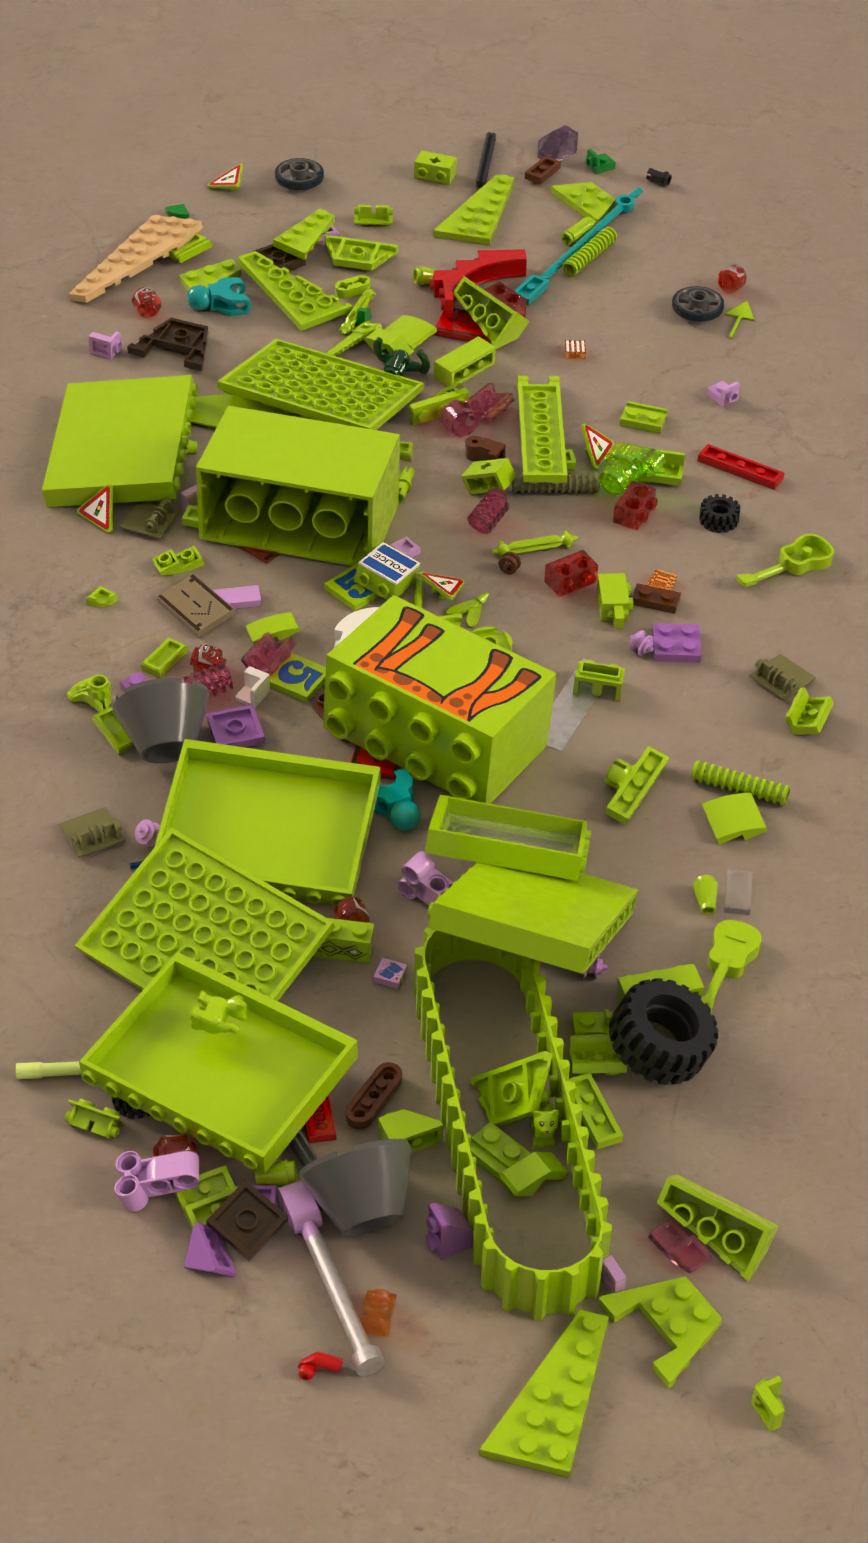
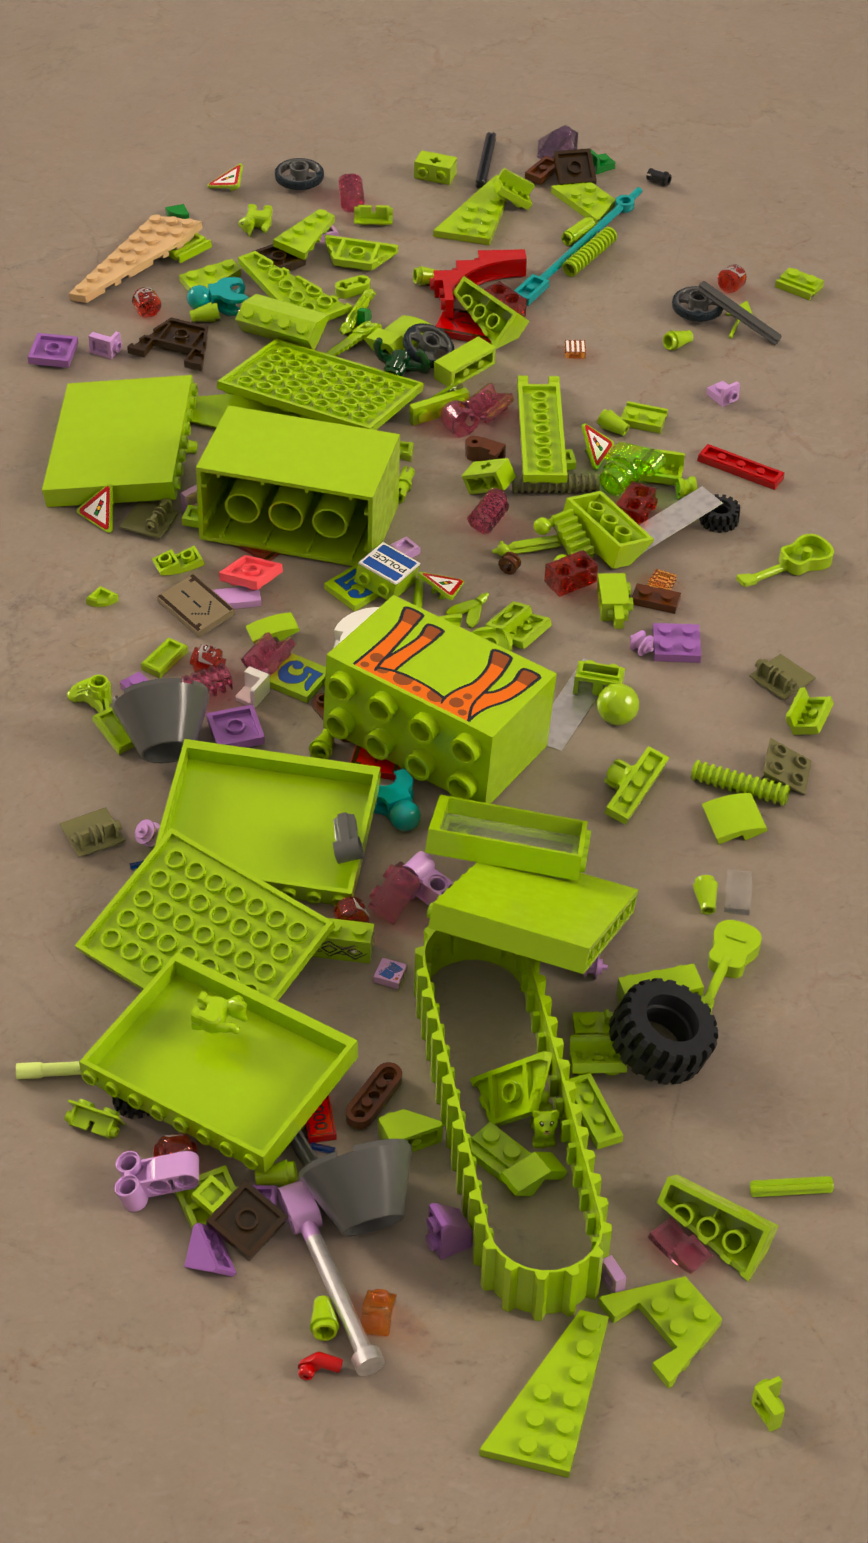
(53, 350): none -> medium lavender plate
(205, 313): none -> lime cone
(211, 1194): none -> lime plate
(250, 572): none -> coral plate
(256, 218): none -> lime animal
(281, 321): none -> lime slope
(322, 745): none -> lime cone
(323, 1148): none -> clear blue piece
(323, 1320): none -> lime cone
(347, 843): none -> dark grey piece
(351, 191): none -> clear pink piece
(394, 893): none -> clear pink bracket
(429, 342): none -> dark grey wheel
(514, 188): none -> lime bracket
(520, 624): none -> lime slope
(568, 531): none -> lime gear
(574, 166): none -> dark brown plate
(609, 528): none -> lime slope
(612, 422): none -> lime cone
(618, 704): none -> lime piece
(675, 339): none -> lime cone
(680, 515): none -> flat silver sticker
(685, 486): none -> lime wheel
(739, 312): none -> dark grey axle
(786, 767): none -> olive hinge
(791, 1186): none -> lime axle
(799, 283): none -> lime plate

